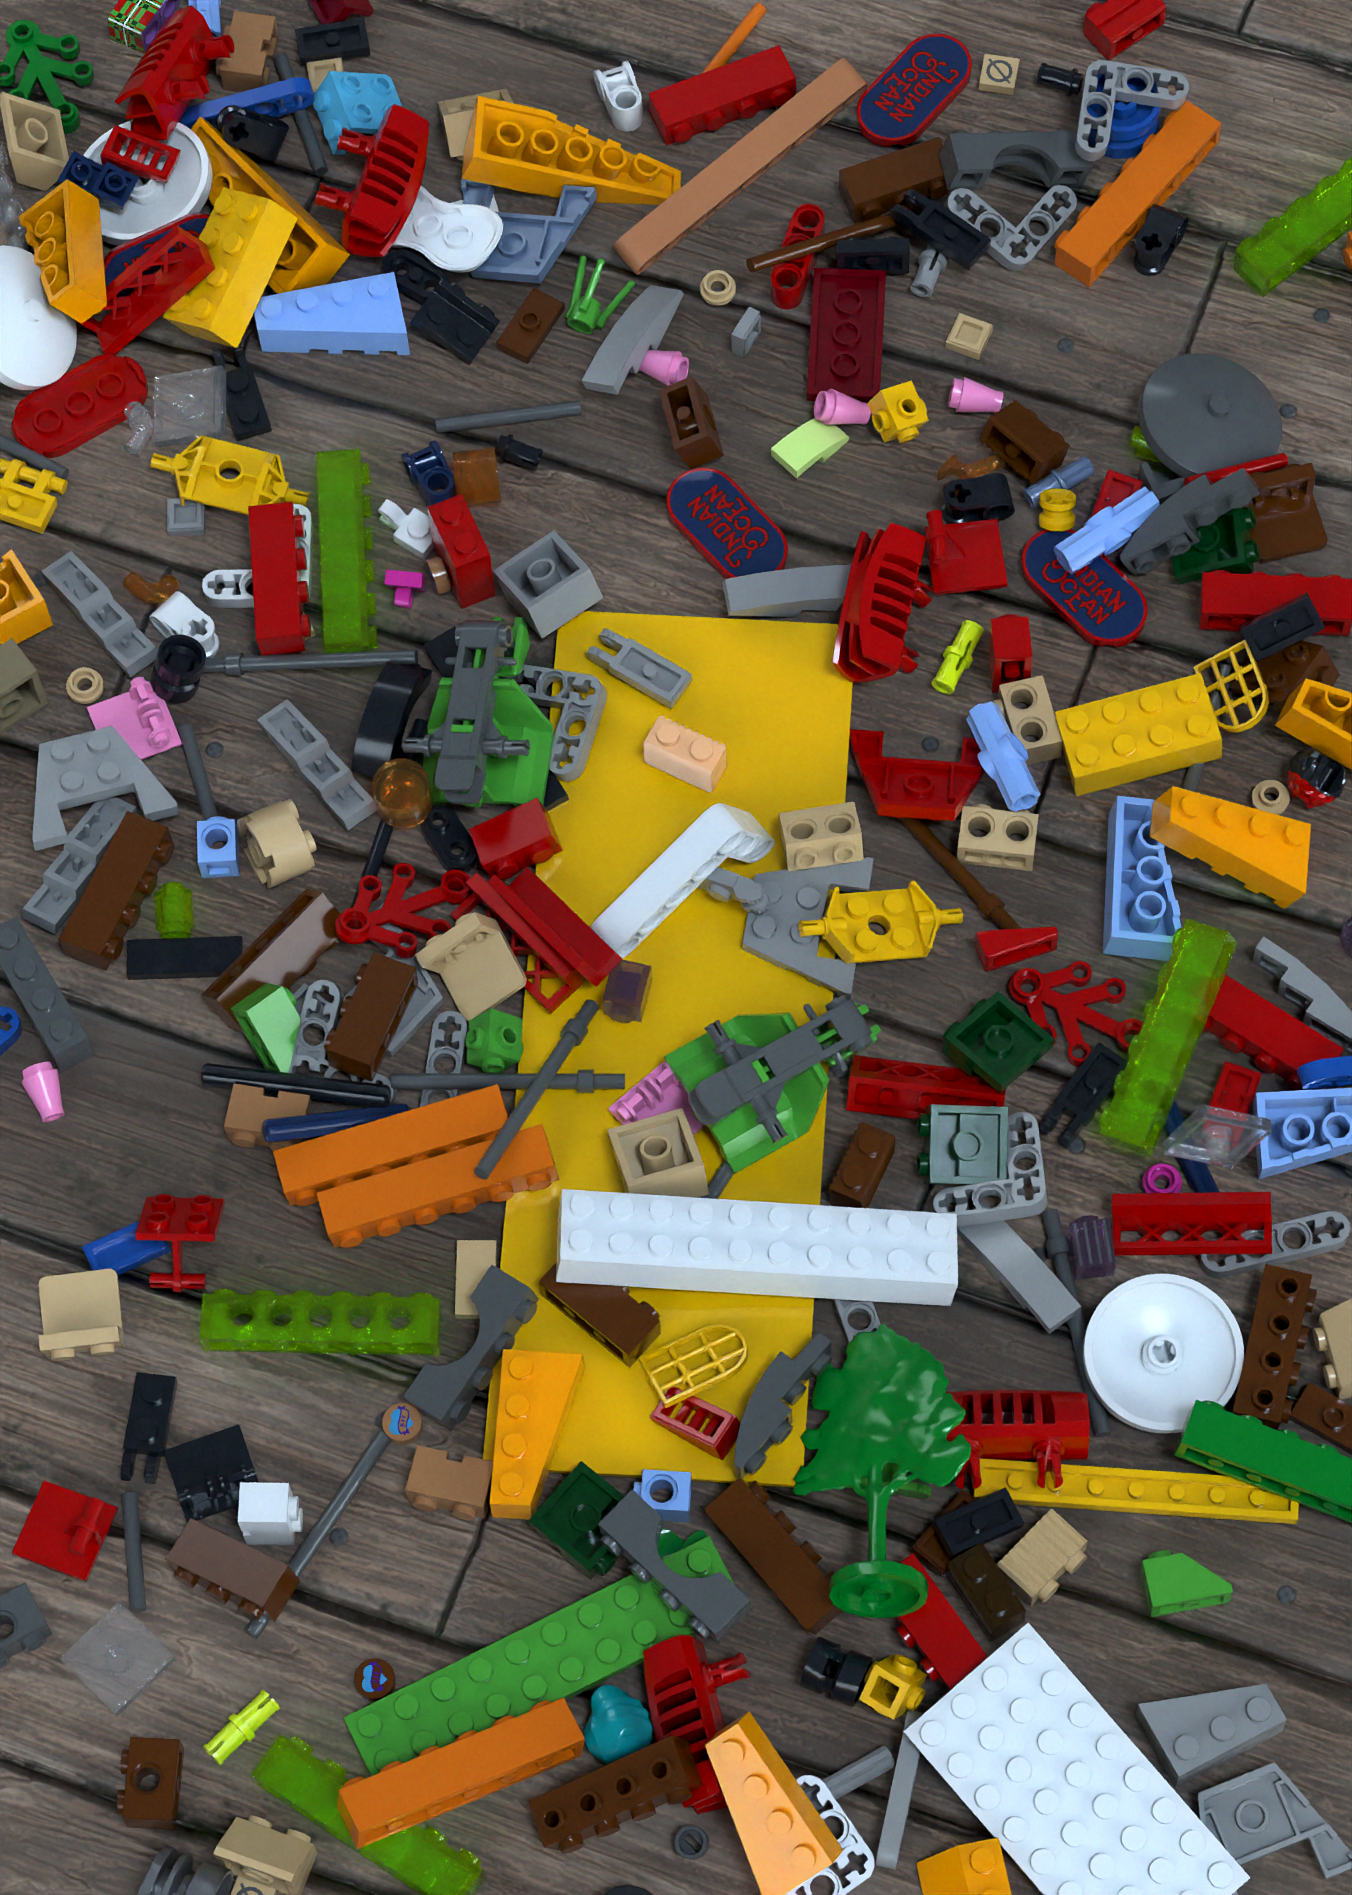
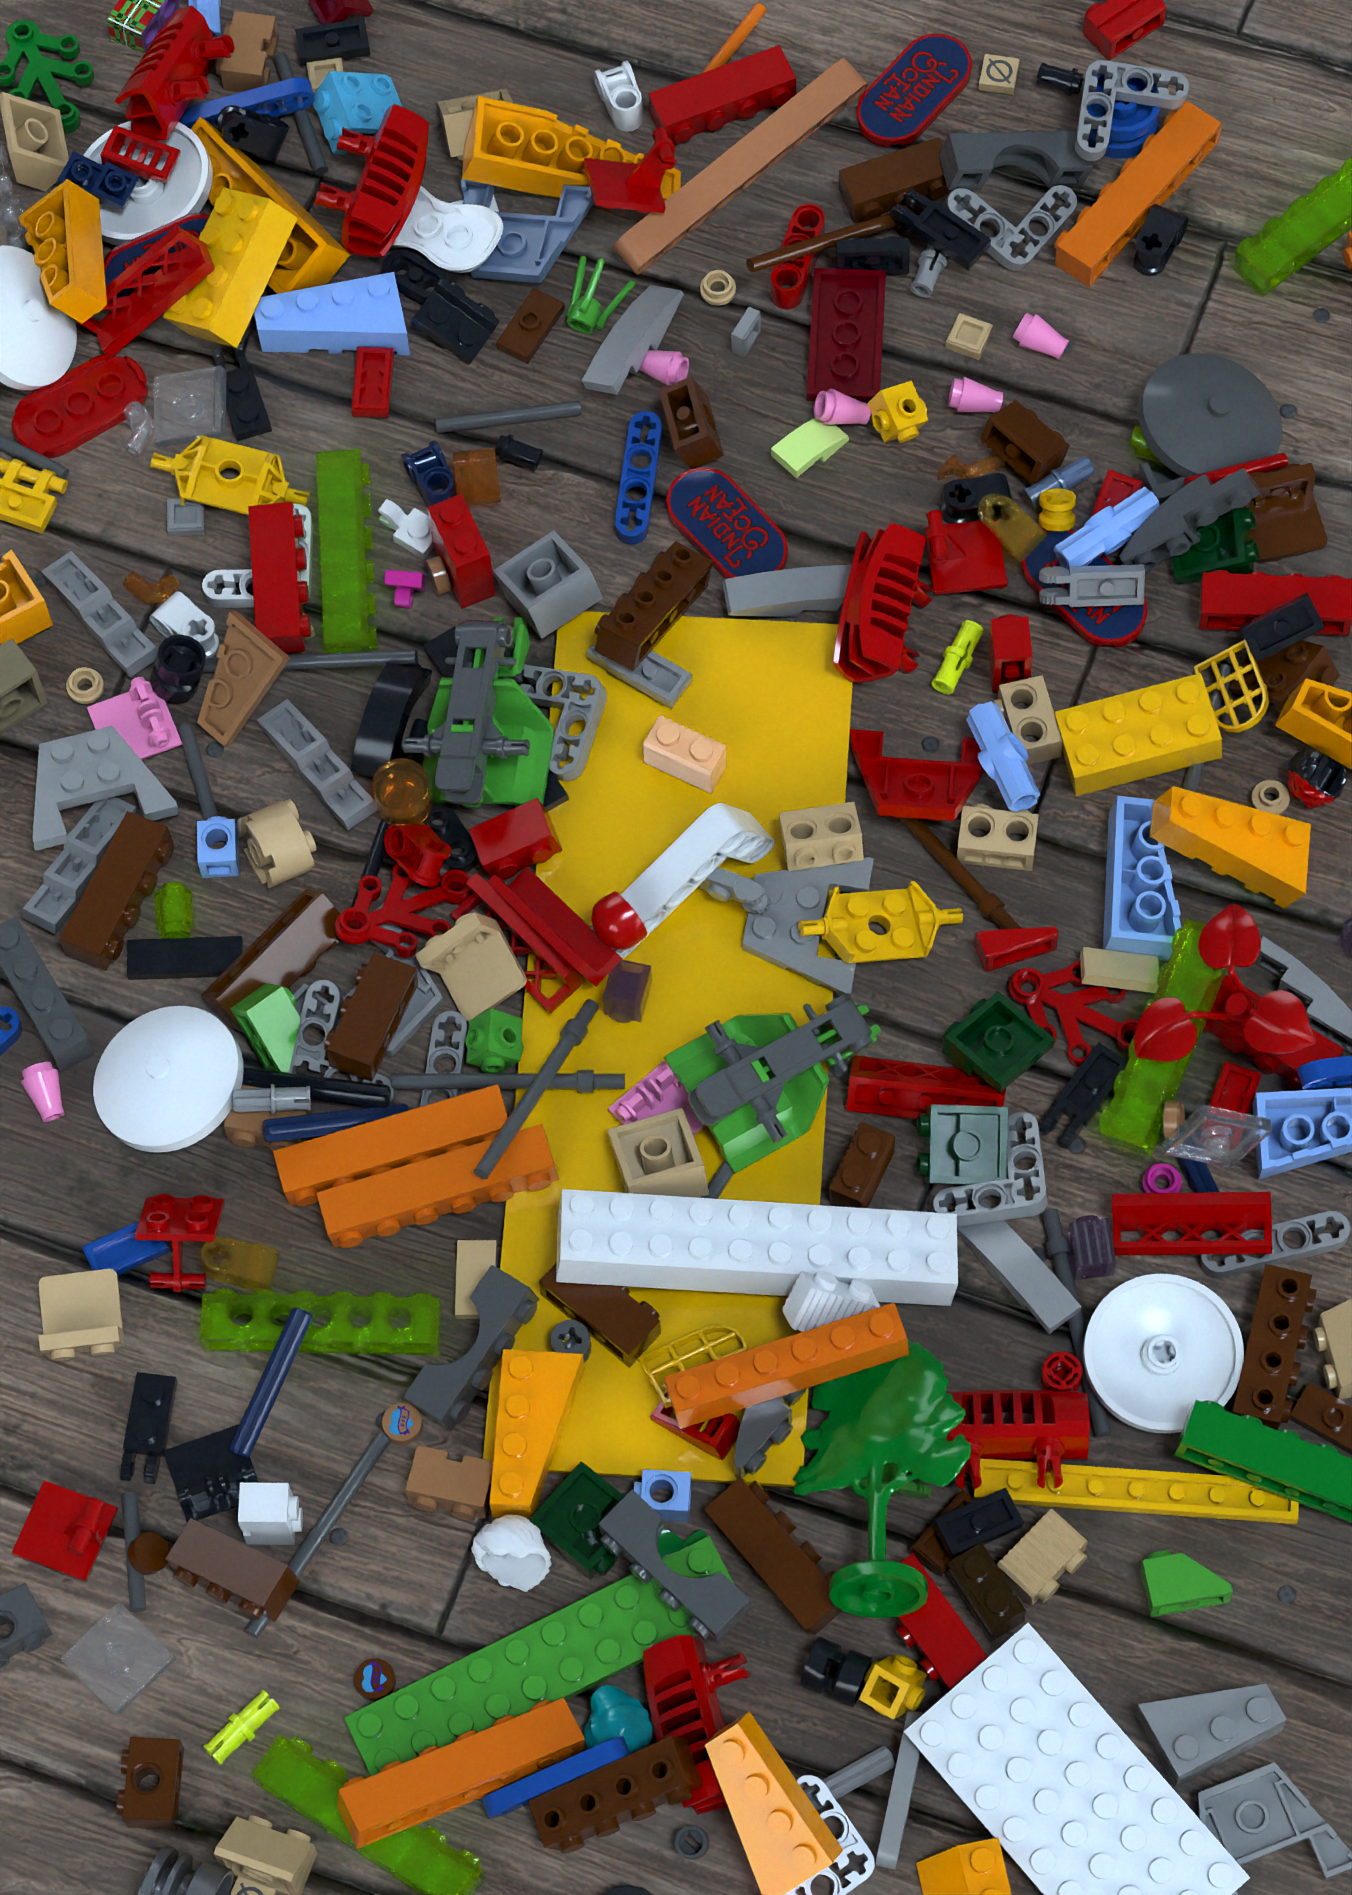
(148, 1553): none -> reddish brown tile
(168, 1079): none -> white dish
(241, 679): none -> medium nougat wing
(246, 1263): none -> clear yellow piece
(271, 1382): none -> dark blue axle
(272, 1099): none -> light grey axle
(372, 382): none -> red plate
(417, 851): none -> red piece
(512, 1552): none -> white hair
(519, 1793): none -> blue beam
(577, 1332): none -> dark grey wheel
(617, 922): none -> red hair
(631, 184): none -> red plate
(638, 477): none -> blue beam
(652, 605): none -> reddish brown brick
(787, 1365): none -> orange brick
(824, 1299): none -> white brick
(1015, 529): none -> clear yellow piece
(1040, 336): none -> bright pink cone
(1061, 1380): none -> red wheel
(1094, 585): none -> light grey hinge
(1119, 969): none -> tan tile
(1173, 1116): none -> medium nougat tile
(1270, 1025): none -> red plant

